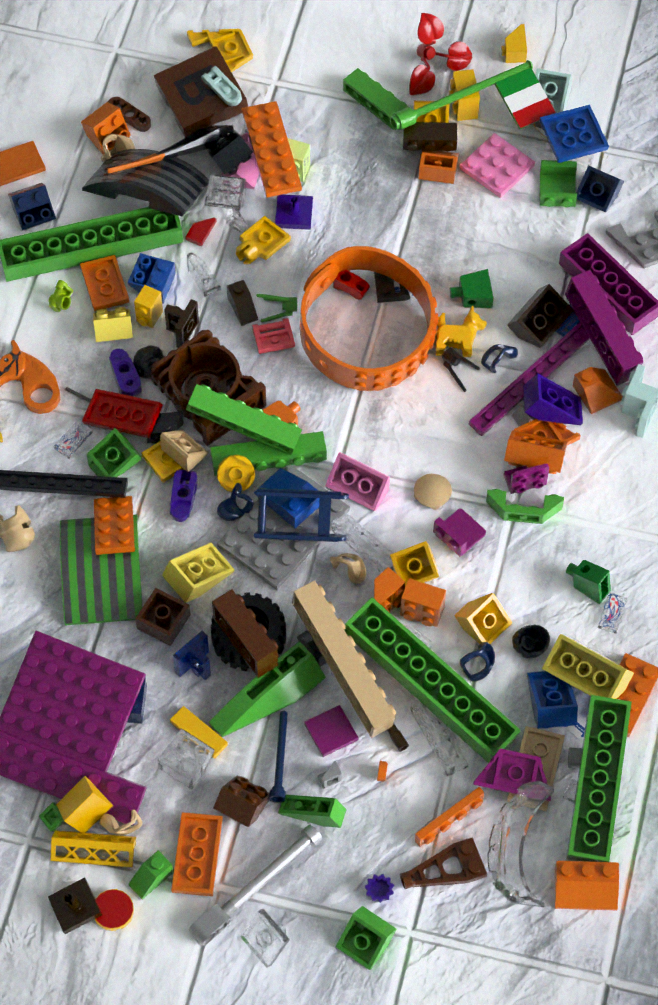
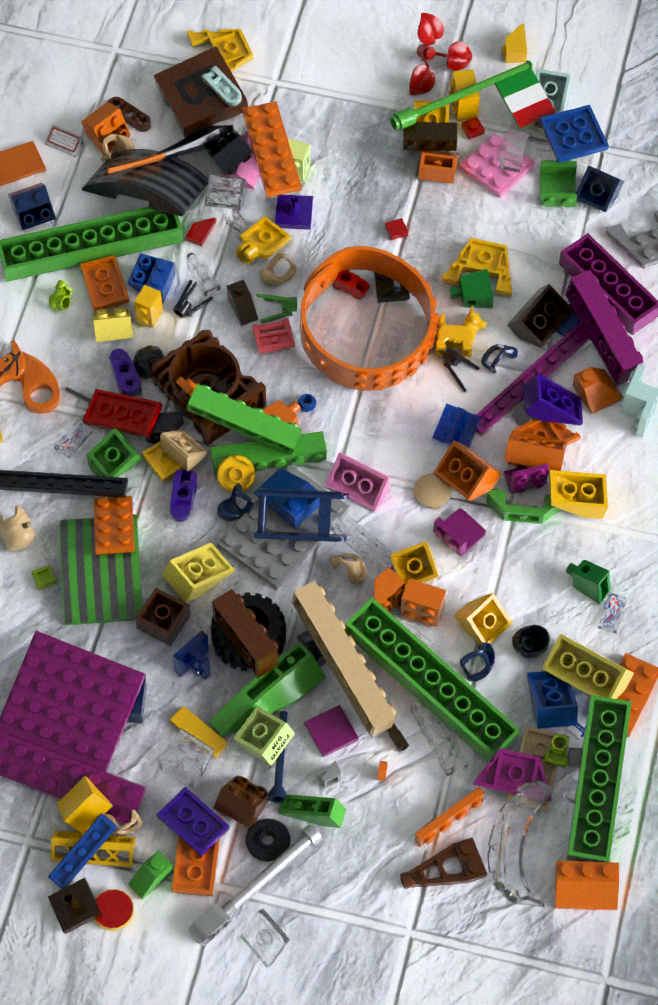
(44, 577): none -> lime tile
(51, 817): bright green tile -> none
(64, 141): none -> slope
(82, 851): none -> blue tile
(182, 321): dark brown bracket -> none
(183, 306): none -> black plant
(187, 385): none -> orange plate
(193, 821): none -> dark purple plate
(261, 829): none -> black wheel
(264, 735): none -> yellowish green brick
(270, 278): none -> tan piece
(307, 398): none -> blue plate
(365, 937): bright green slope -> none
(372, 95): bright green brick -> none
(379, 888): dark purple piece -> none
(396, 229): none -> red tile
(456, 425): none -> clear blue bracket
(467, 471): none -> orange slope
(473, 128): none -> red plate
(479, 256): none -> yellow wing
(513, 151): none -> clear brick
(558, 756): none -> lime plate
(579, 493): none -> yellow slope

